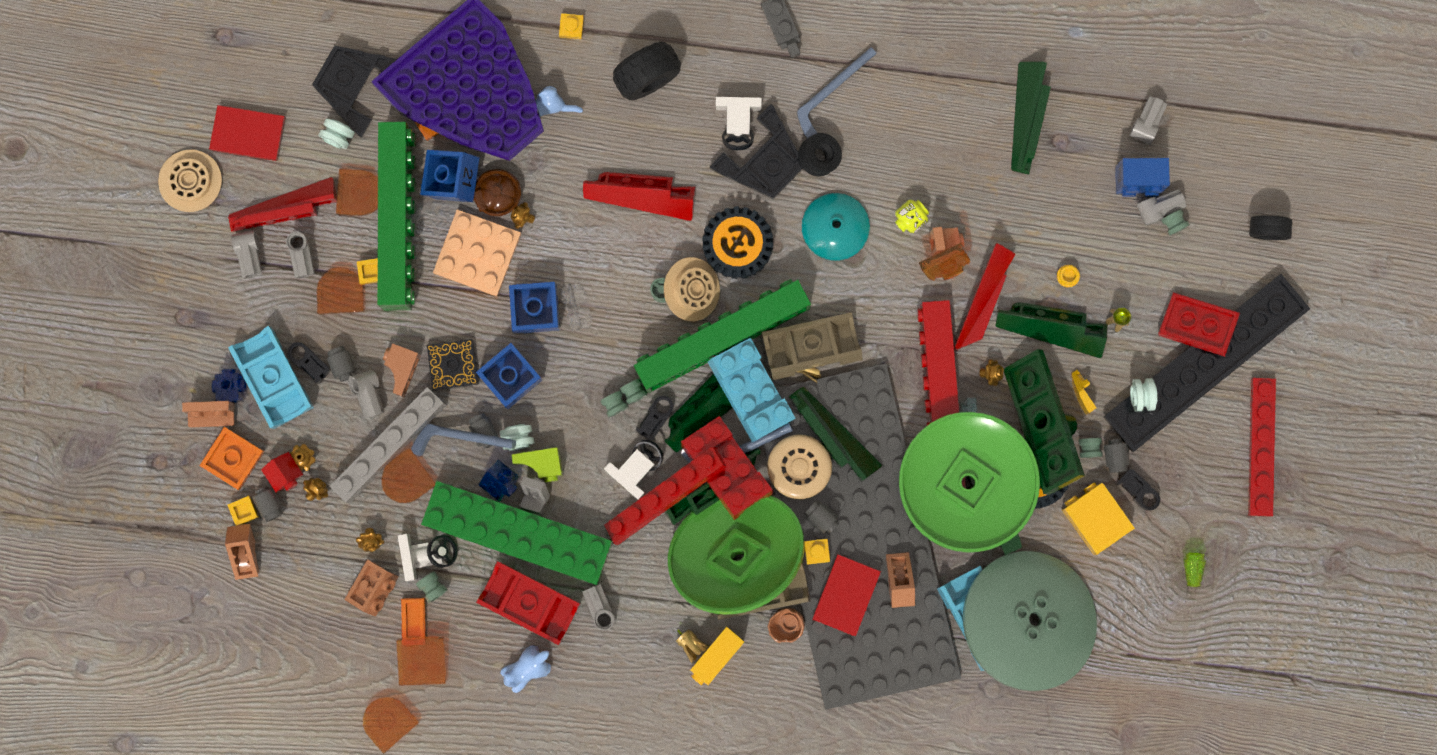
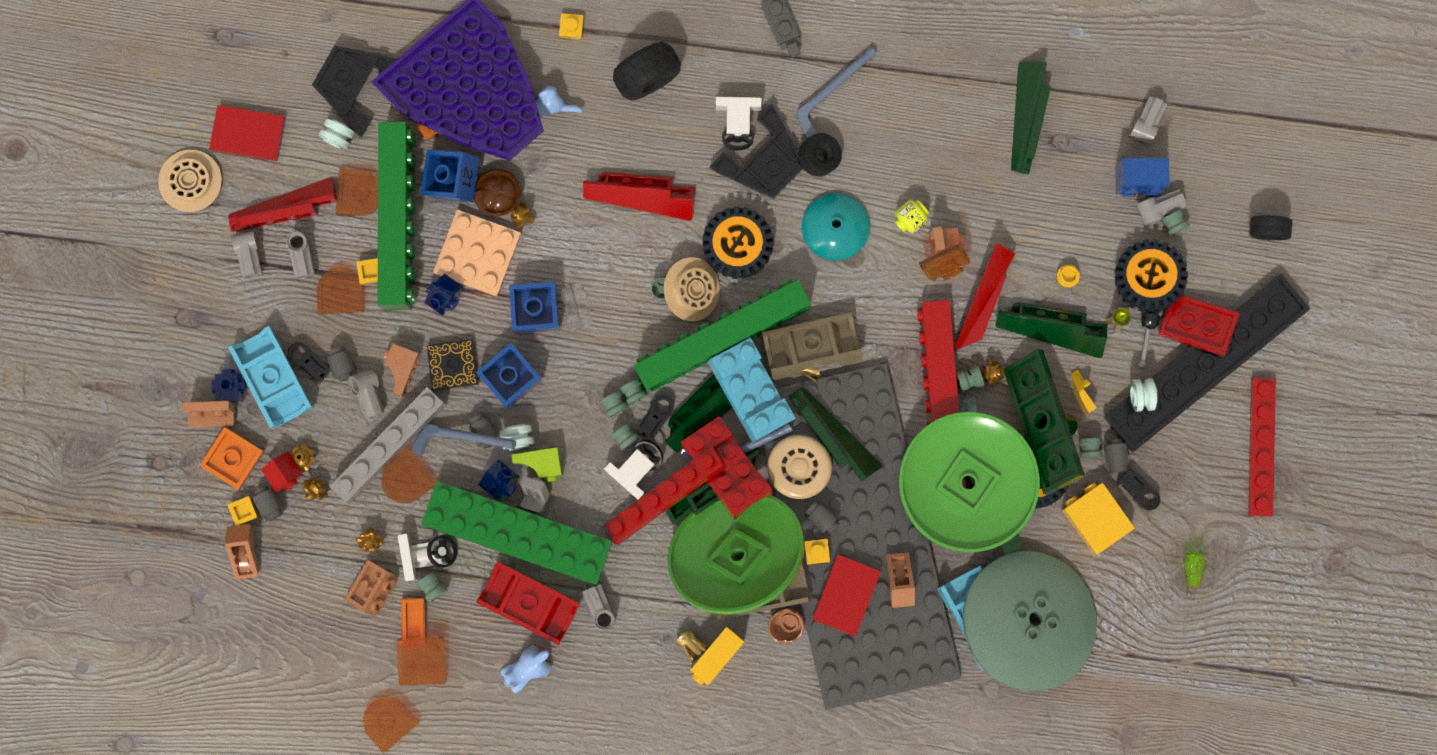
(440, 298): none -> clear blue brick
(625, 436): none -> sand green wheel
(969, 379): none -> sand green wheel
(1149, 322): none -> hinge
(1173, 280): none -> wheel

